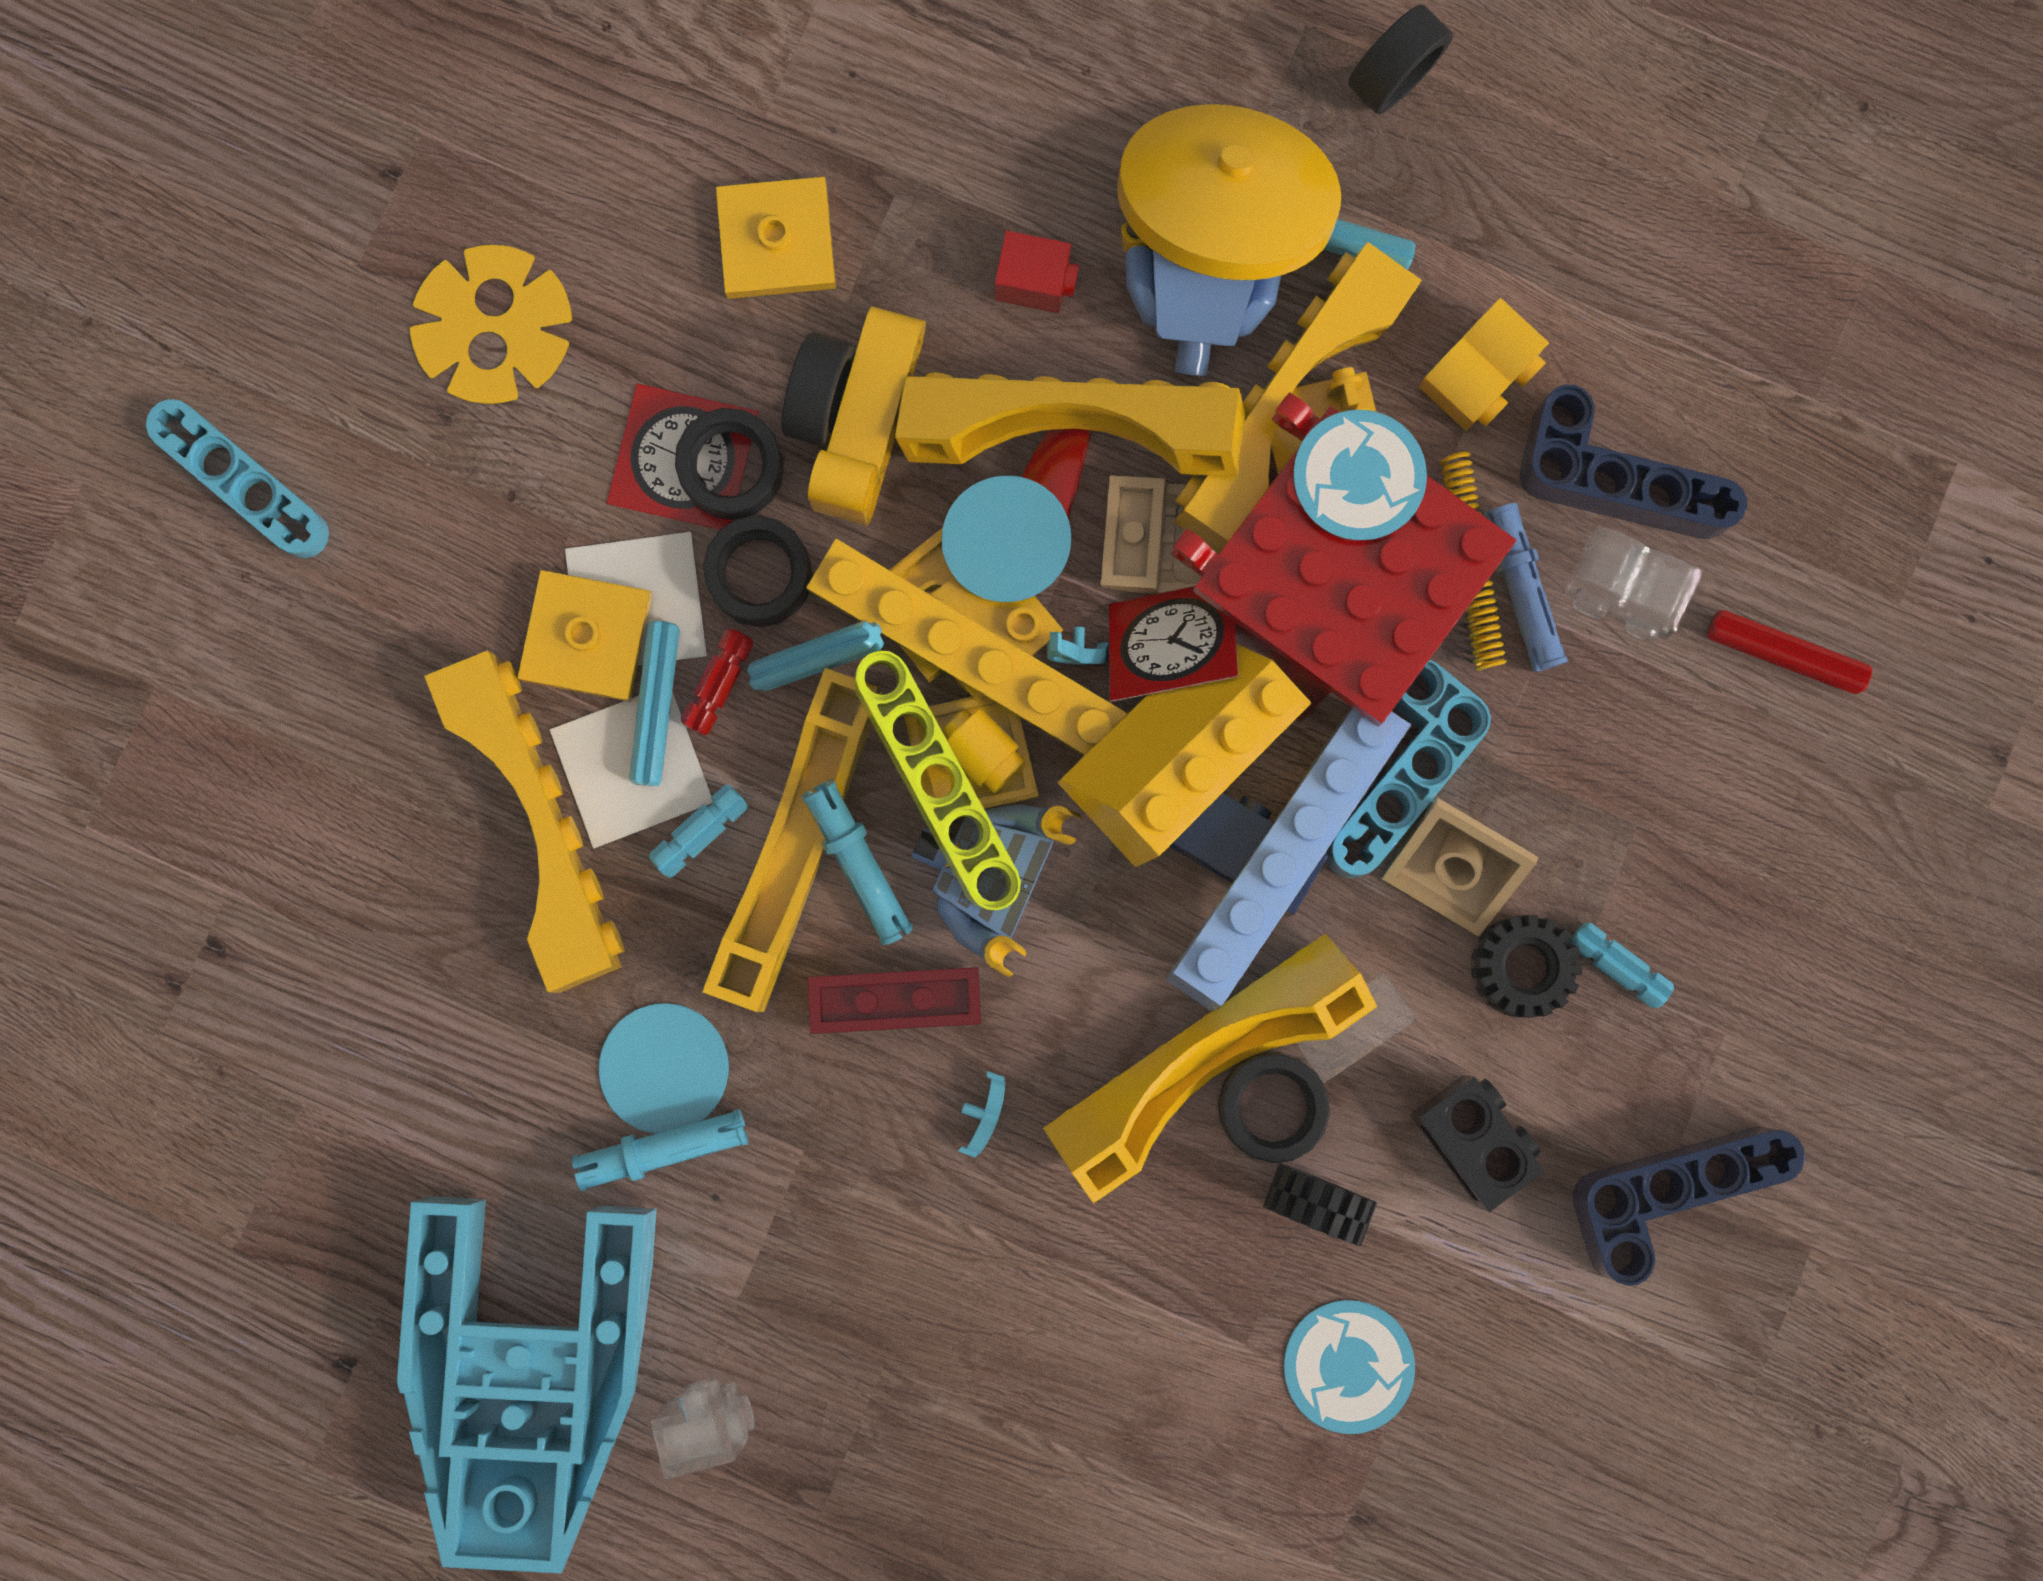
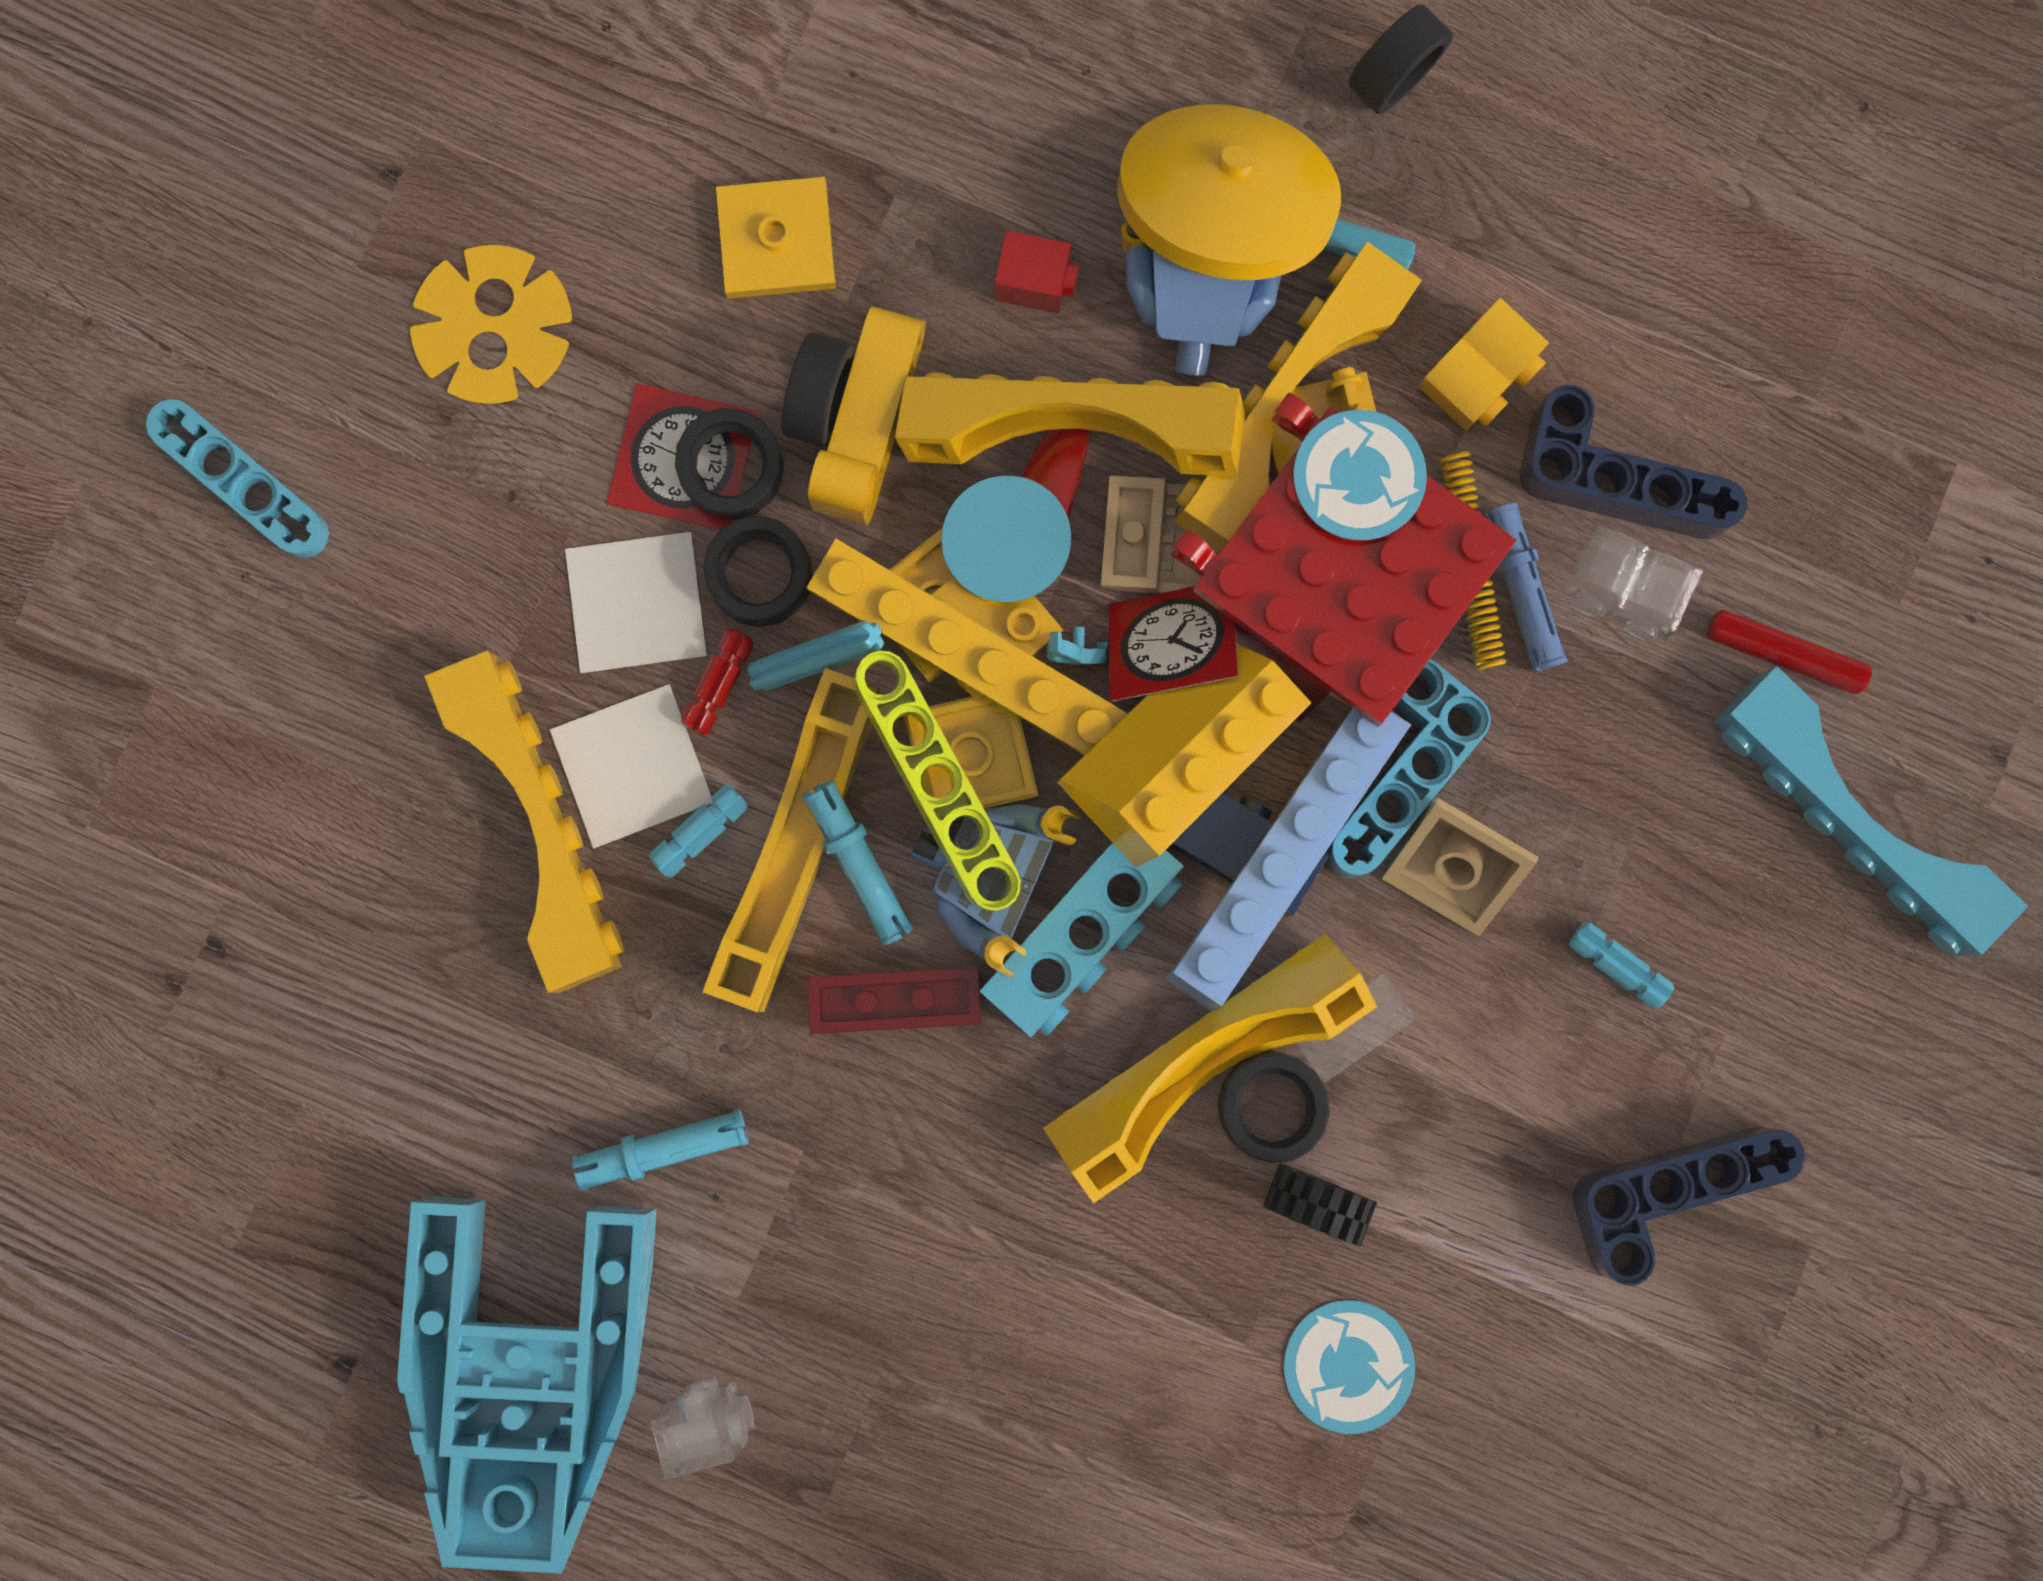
(585, 636): yellow plate -> none
(654, 703): medium azure axle -> none
(663, 1068): medium azure sticker -> none
(983, 749): yellow brick -> none
(988, 1116): medium azure piece -> none
(1051, 940): none -> medium azure brick
(1467, 1150): black brick -> none
(1559, 958): black tyre -> none
(1783, 734): none -> medium azure arch

